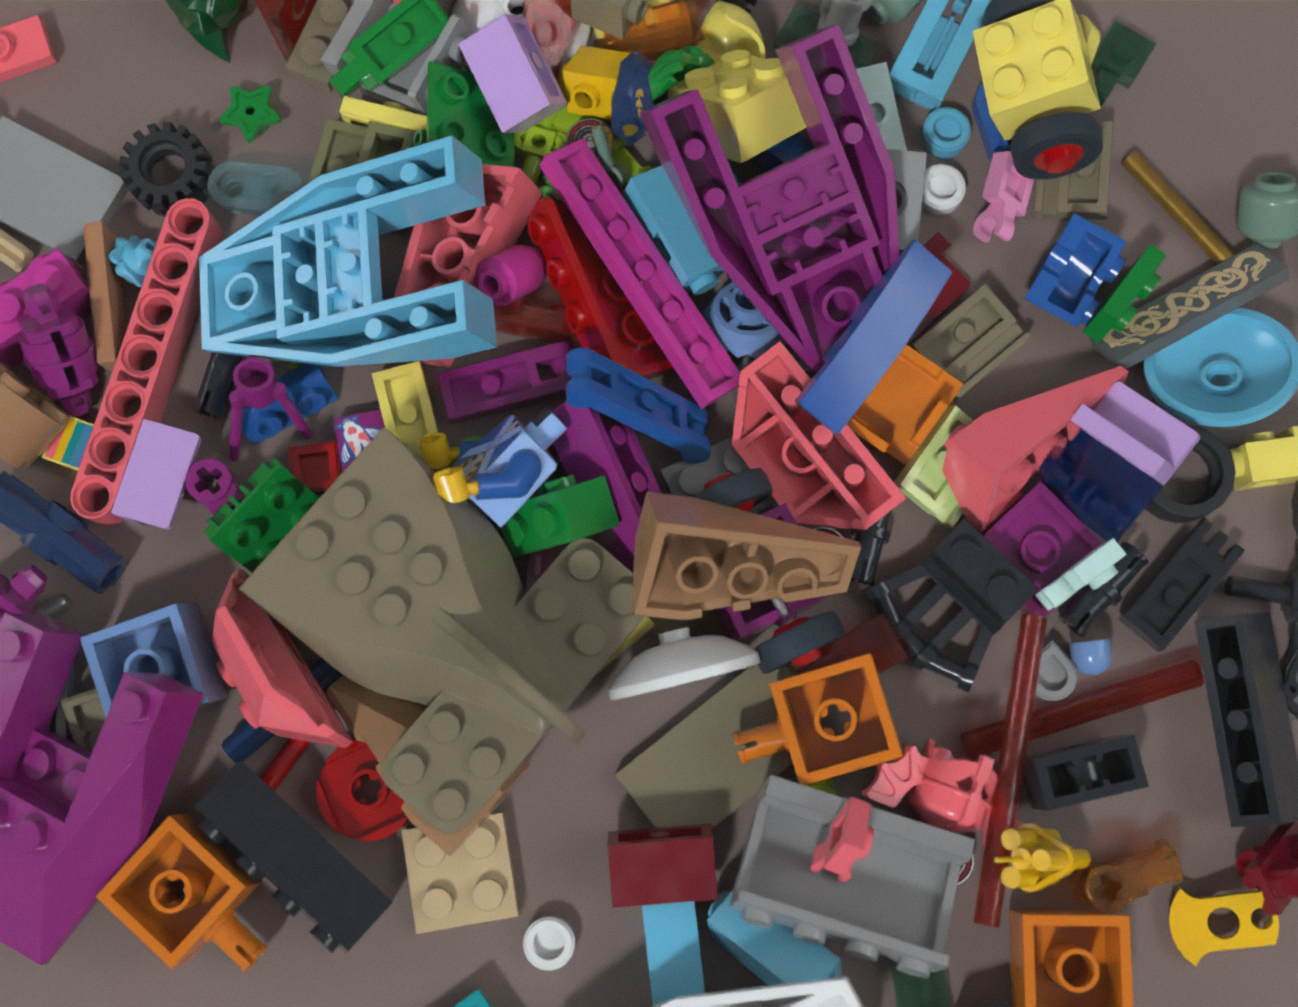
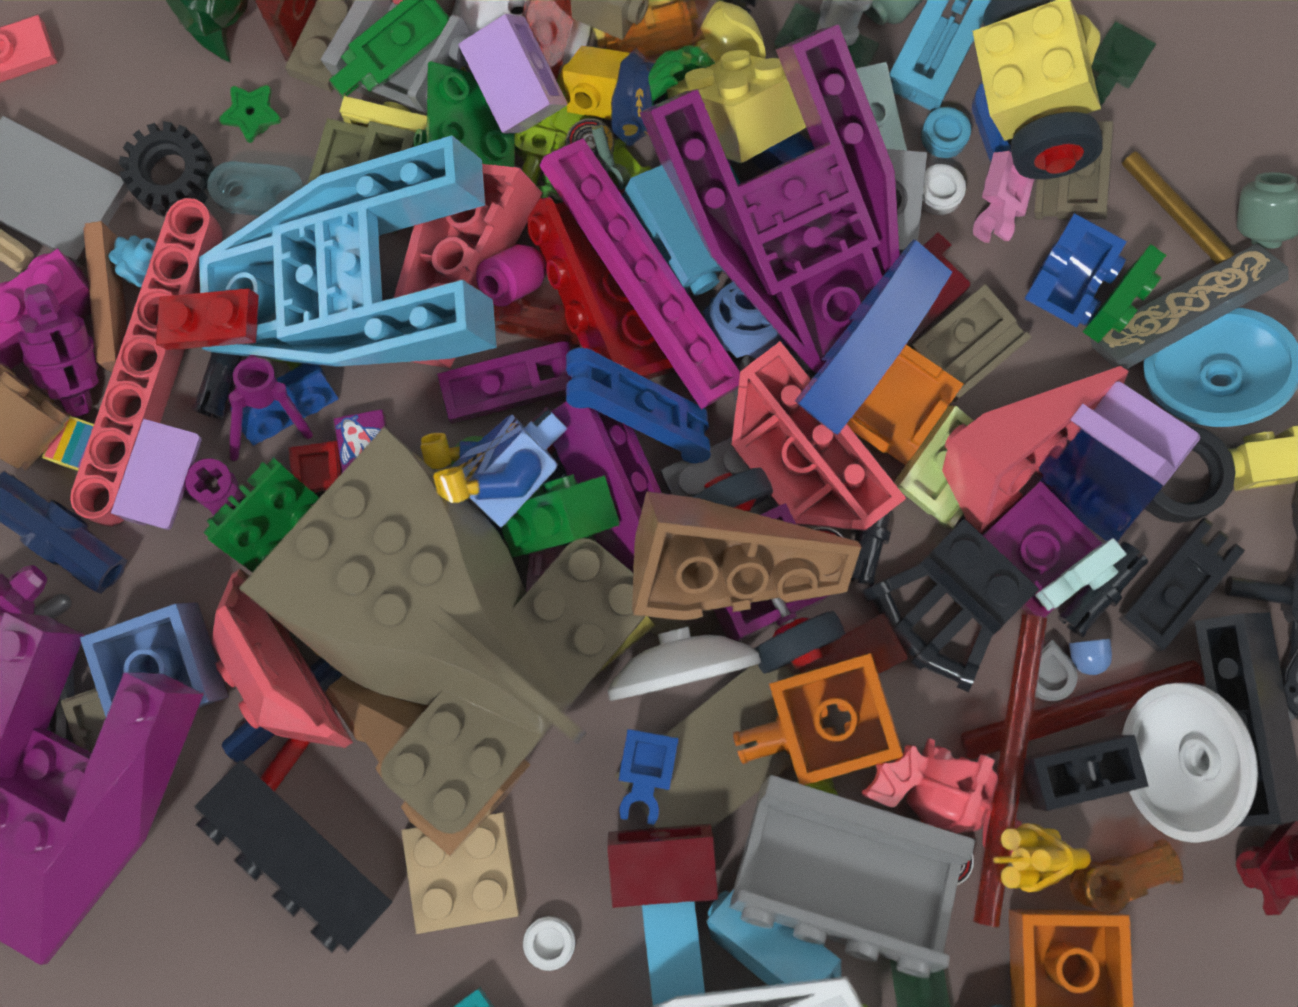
(207, 319): none -> red plate
(214, 888): orange brick -> none
(341, 806): red plate -> none
(406, 404): light yellow plate -> none
(647, 764): none -> blue plate
(847, 840): coral plate -> none
(1188, 792): none -> white dish
(1194, 938): yellow piece -> none

